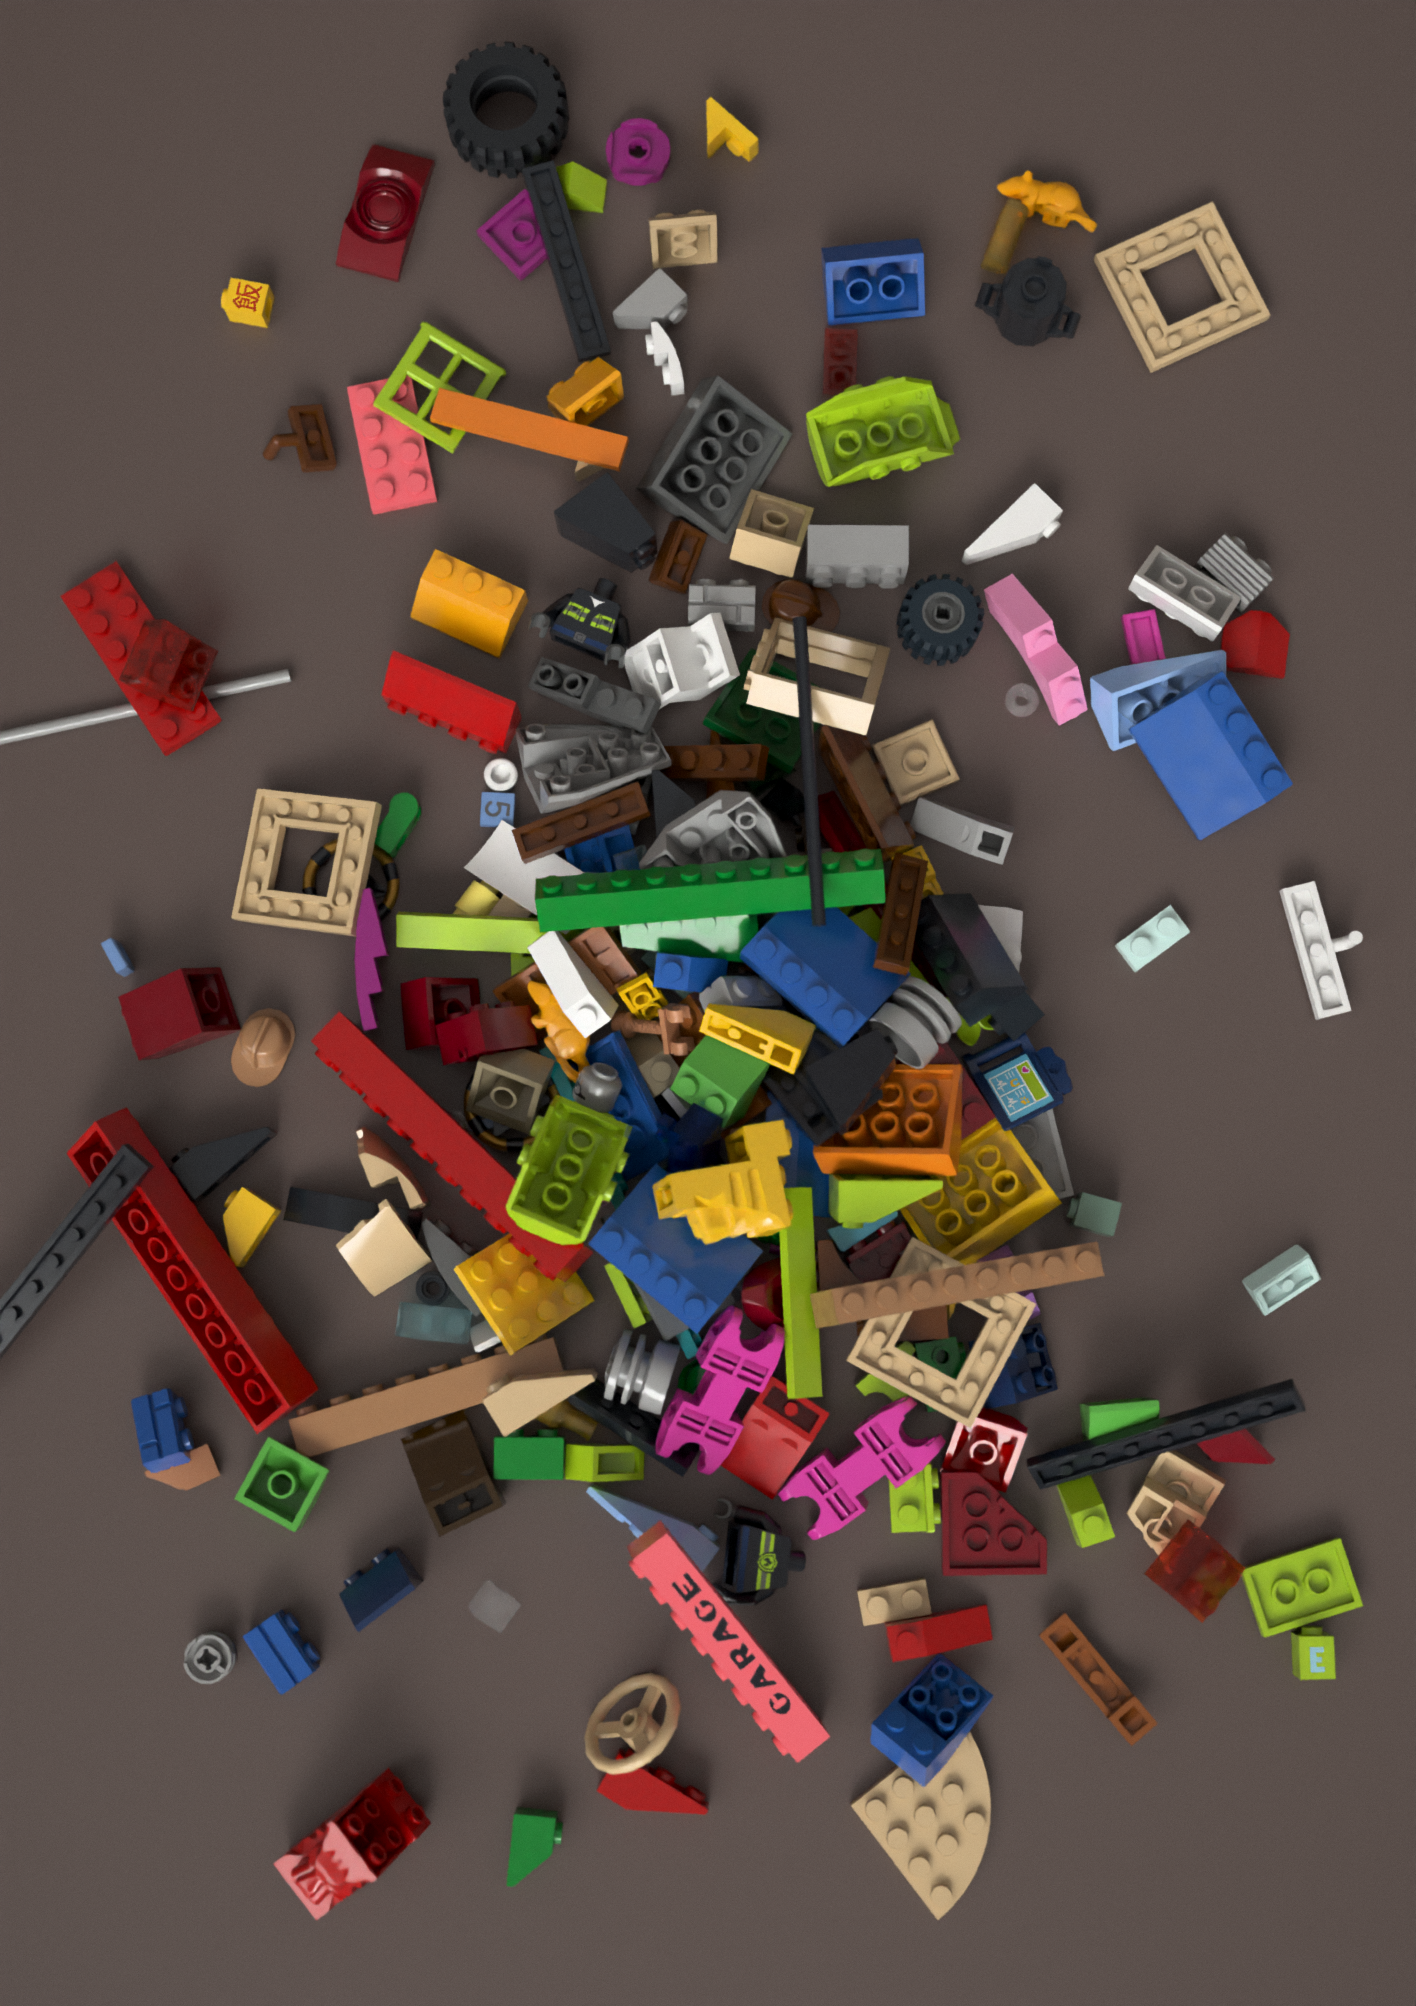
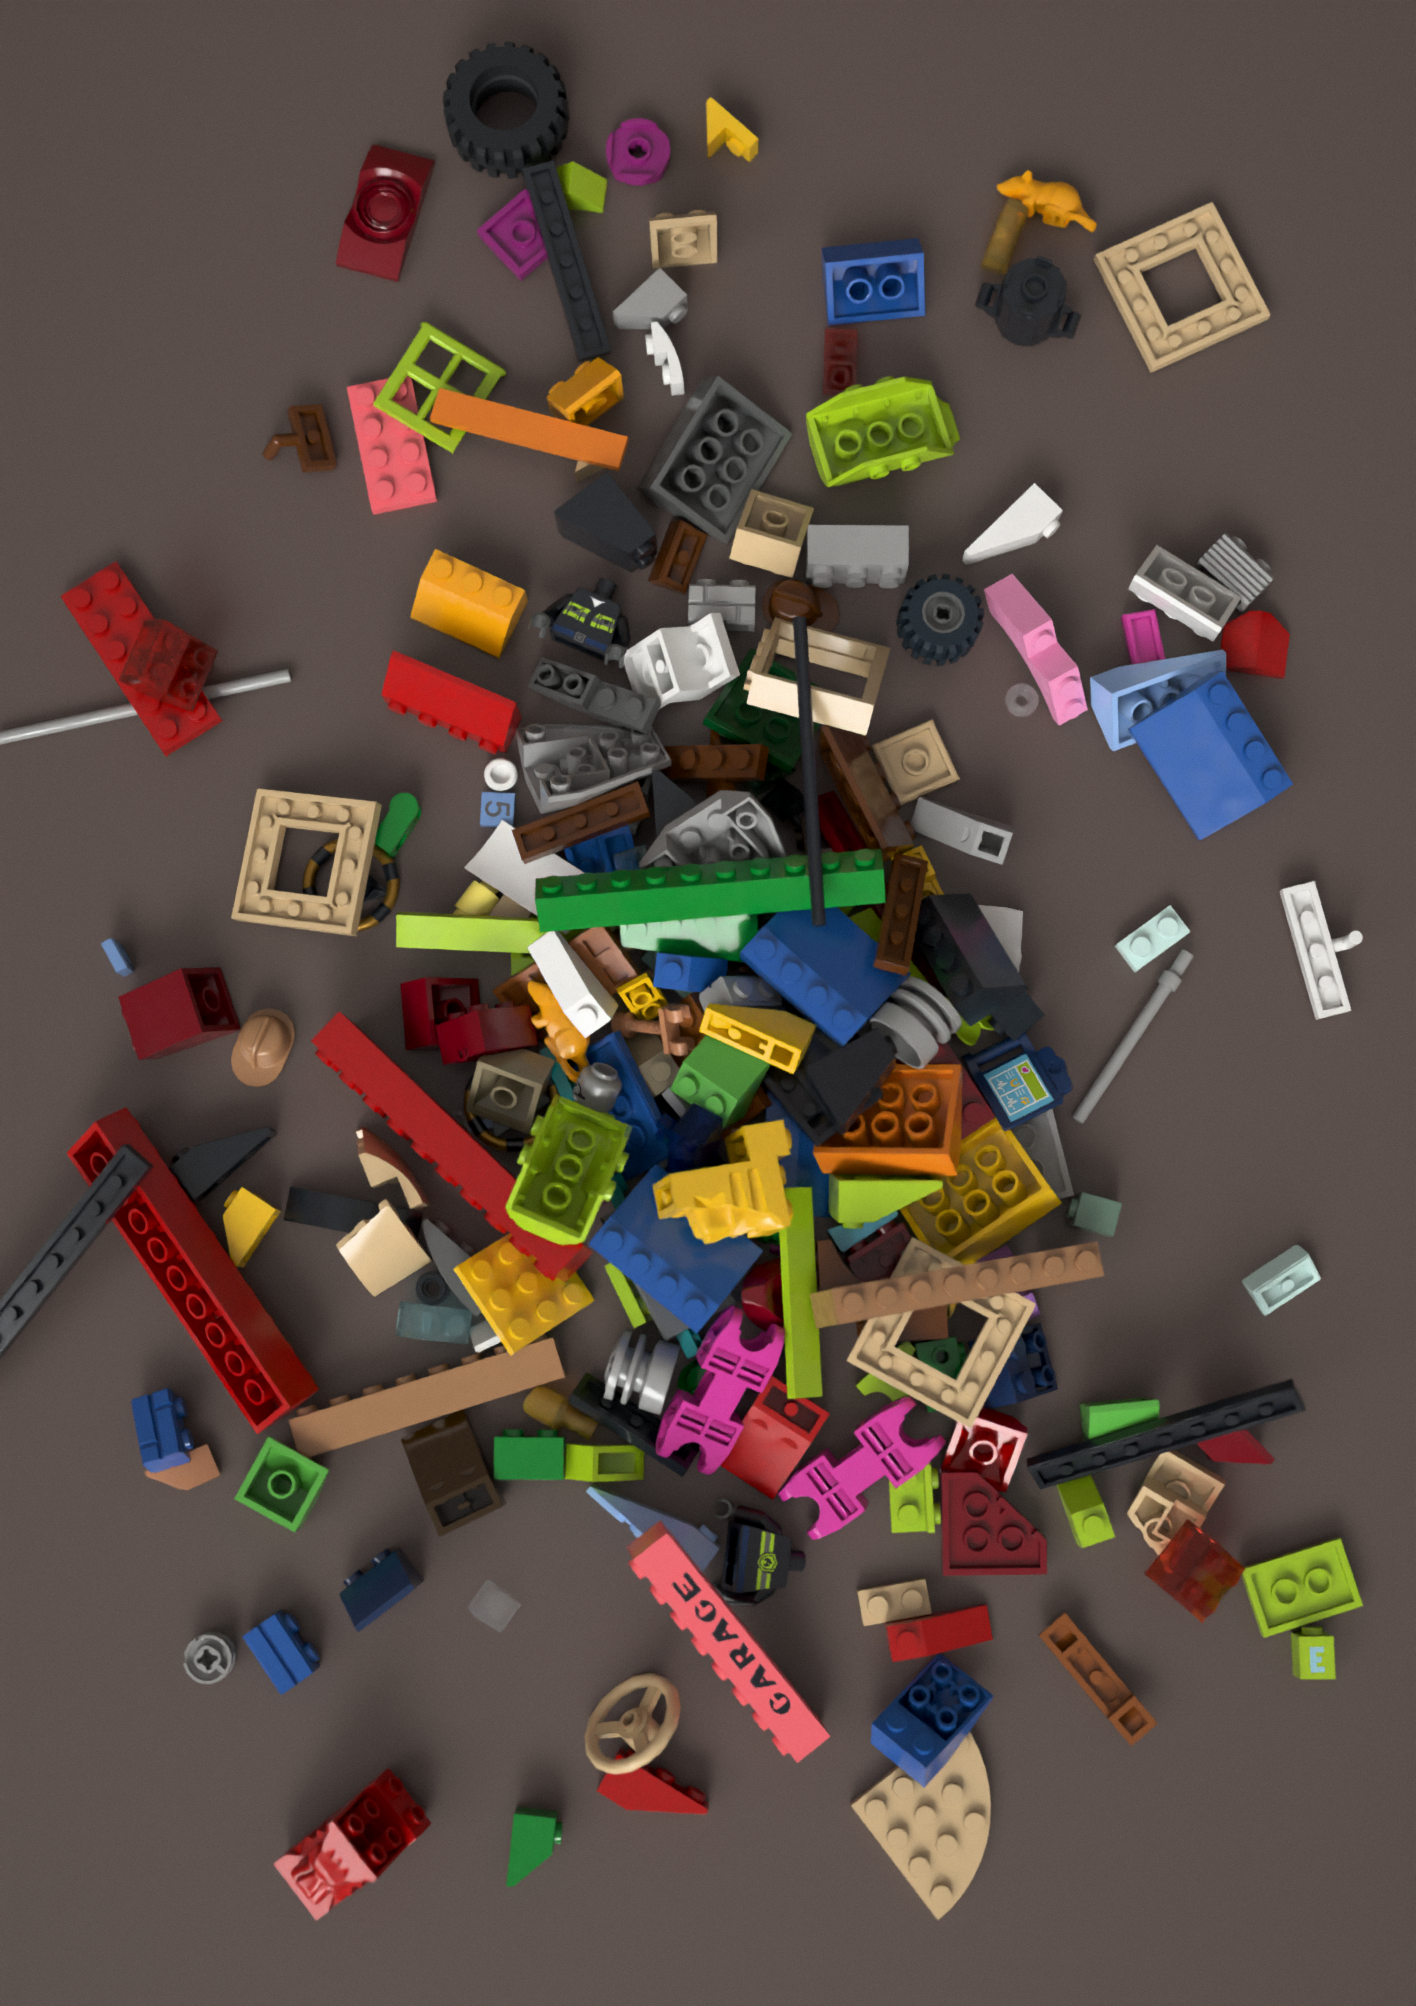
(248, 302): yellow brick -> none
(368, 948): magenta slope -> none
(529, 1395): tan slope -> none
(1168, 983): none -> light grey bar

